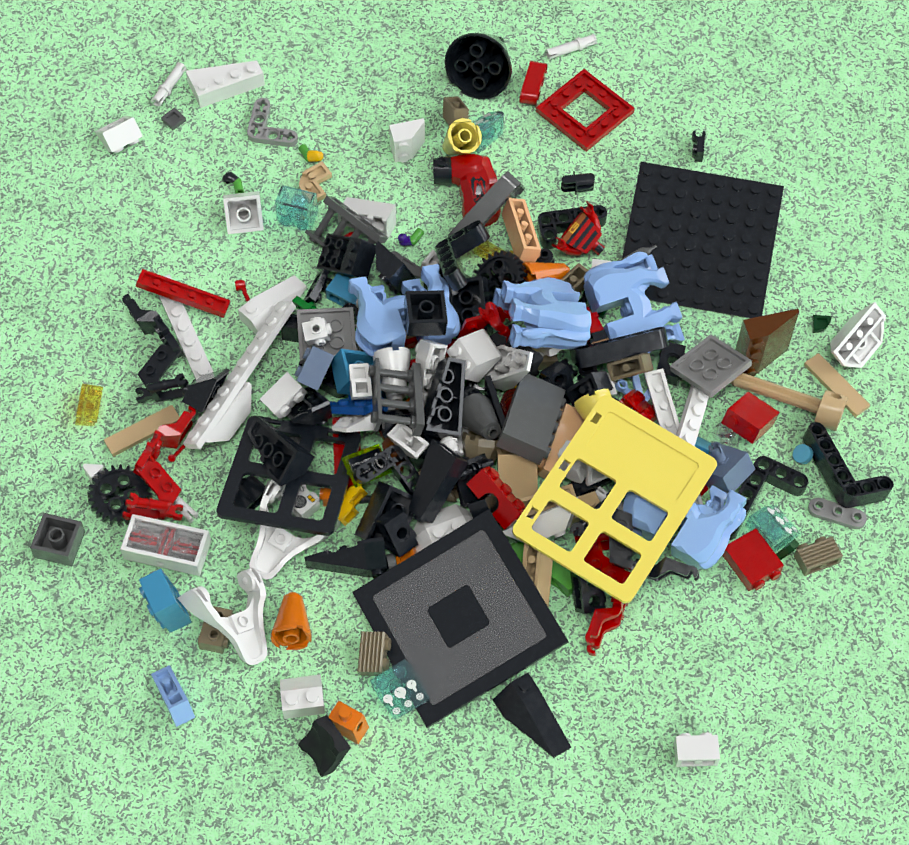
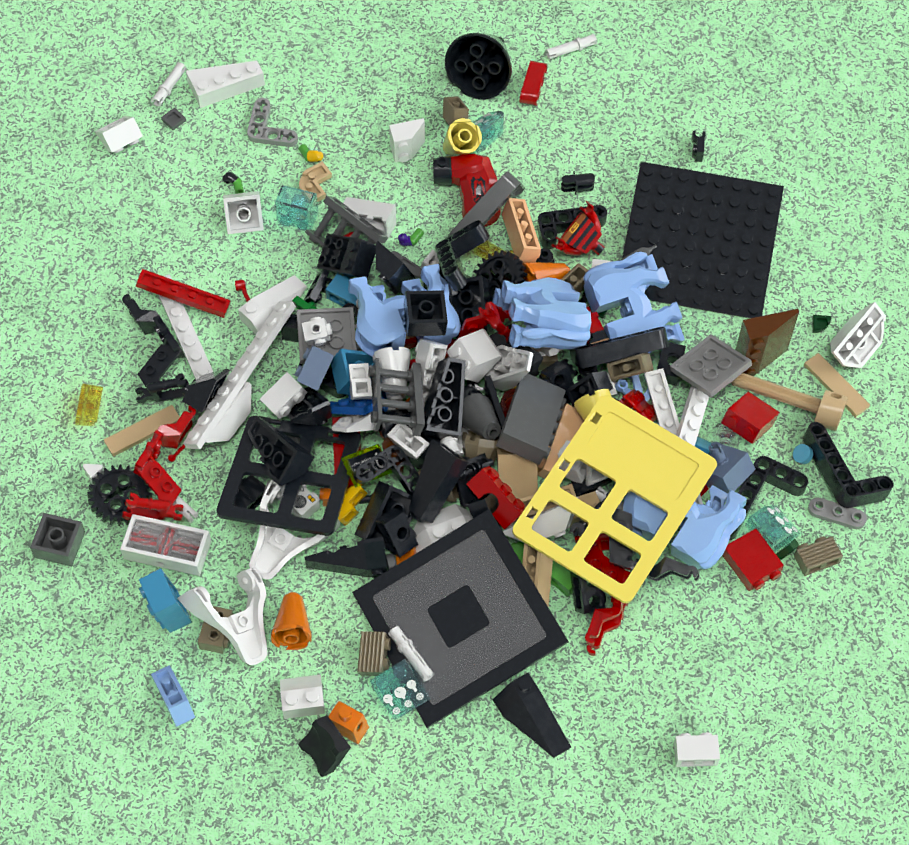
(406, 647): none -> white pin
(585, 137): red plate -> none

